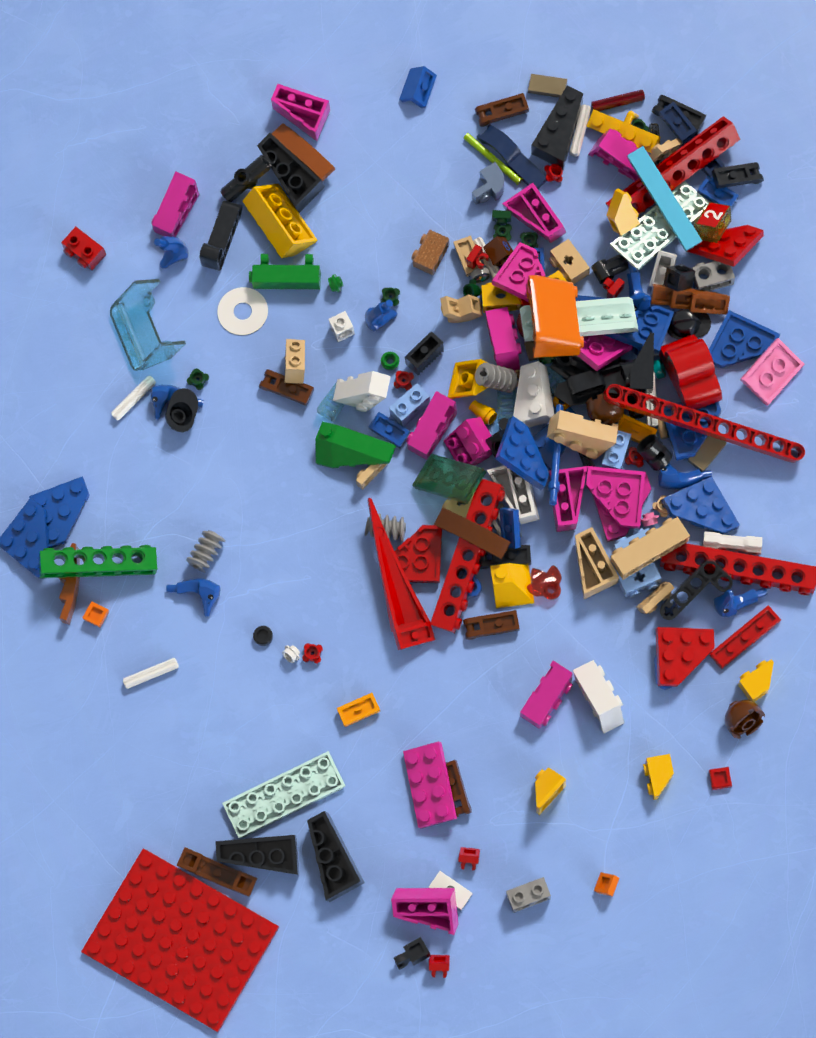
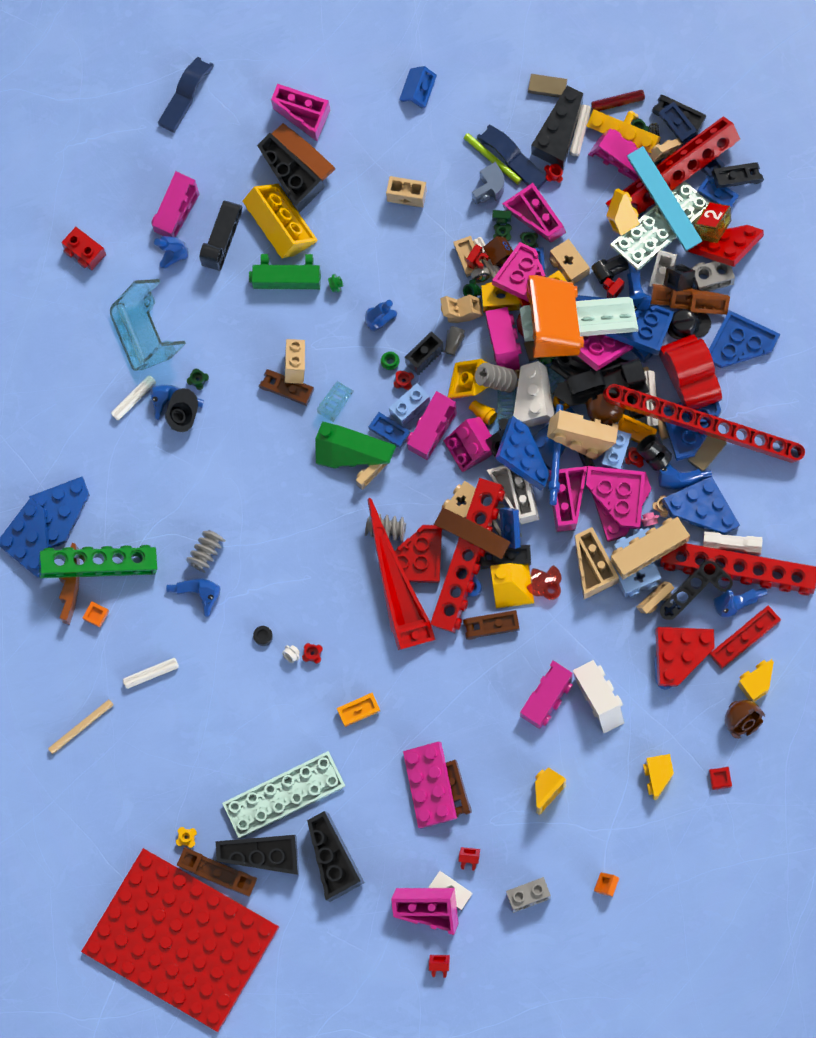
(81, 726): none -> tan bar
(184, 94): none -> dark blue piece
(186, 832): none -> yellow plate
(242, 295): white sticker -> none
(245, 178): black piece -> none
(341, 326): white brick -> none
(363, 391): white wedge -> none
(393, 292): dark green plate -> none
(406, 191): none -> tan brick
(414, 952): black plate -> none
(430, 252): medium nougat brick -> none
(449, 478): clear green tile -> none
(453, 340): none -> dark grey cone
(502, 109): reddish brown plate -> none
(642, 371): black slope -> none
(659, 369): teal tile -> none
(772, 371): bright pink tile -> none

